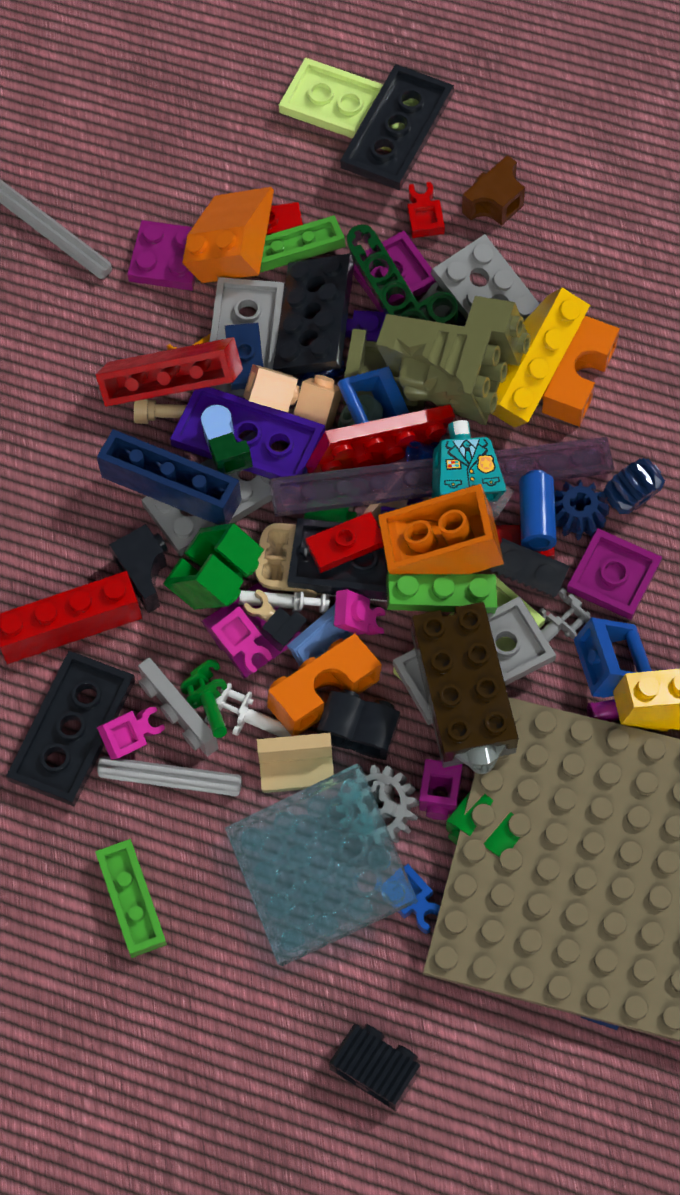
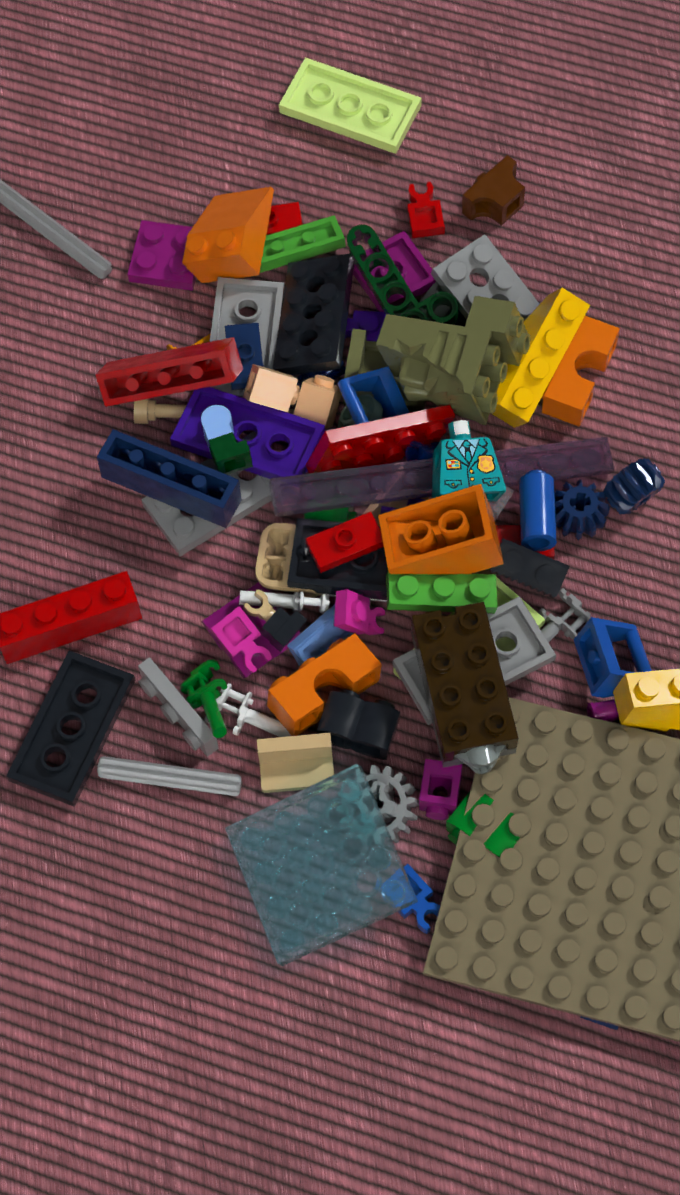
(127, 732): dark pink plate -> none
(131, 898): bright green plate -> none
(143, 558): black arch -> none
(224, 559): green piece -> none
(375, 1065): black brick -> none
(405, 143): black plate -> none
(614, 574): magenta plate -> none

